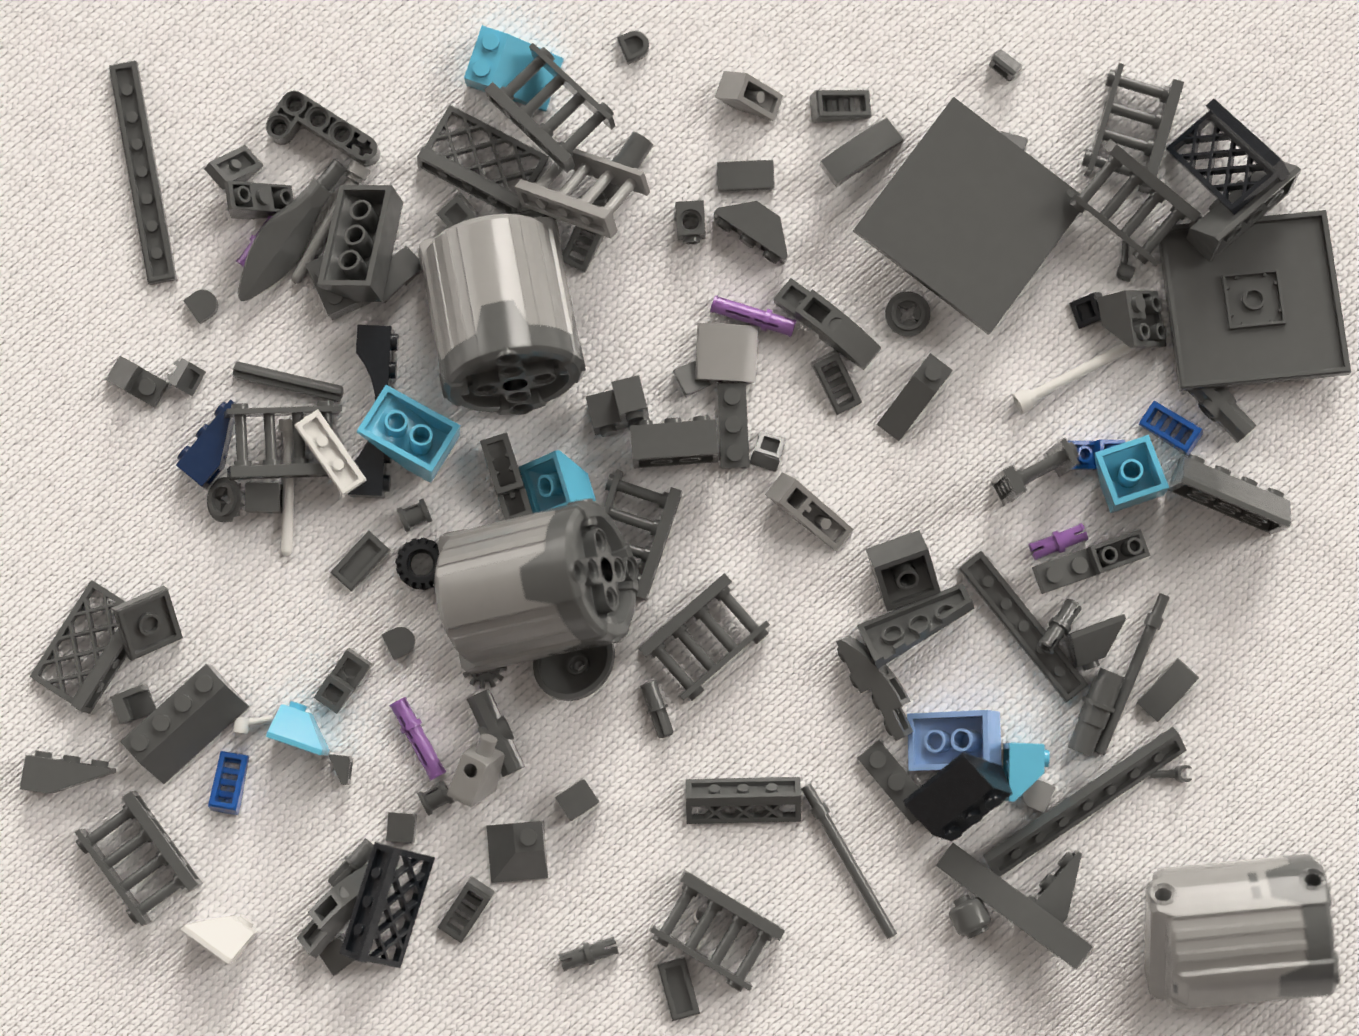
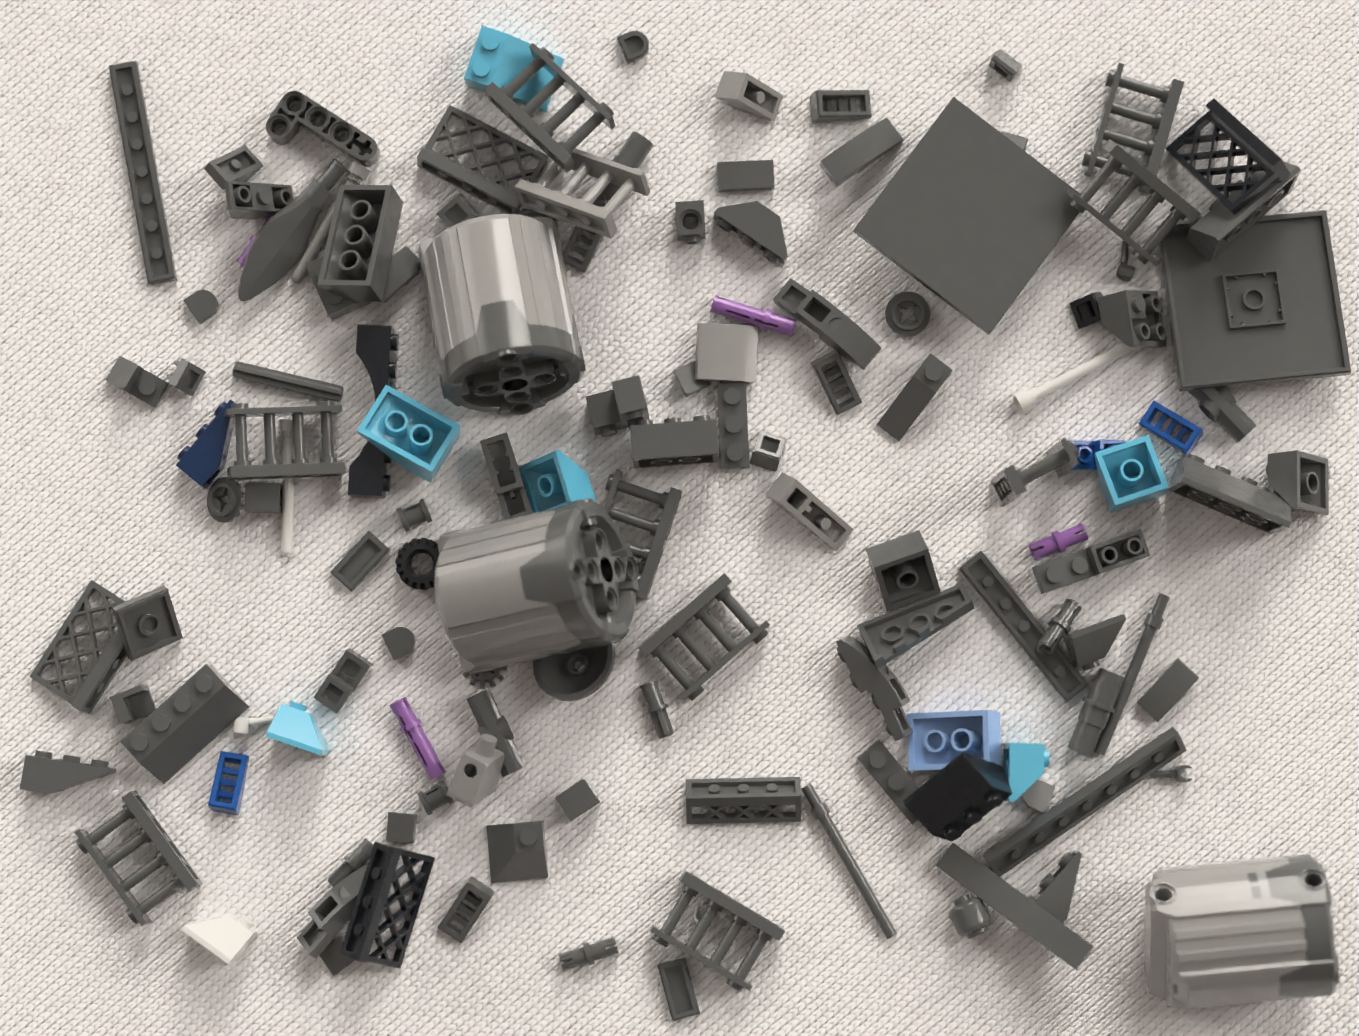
(330, 453): white tile -> none
(343, 767): dark grey slope -> none
(1300, 480): none -> dark grey slope

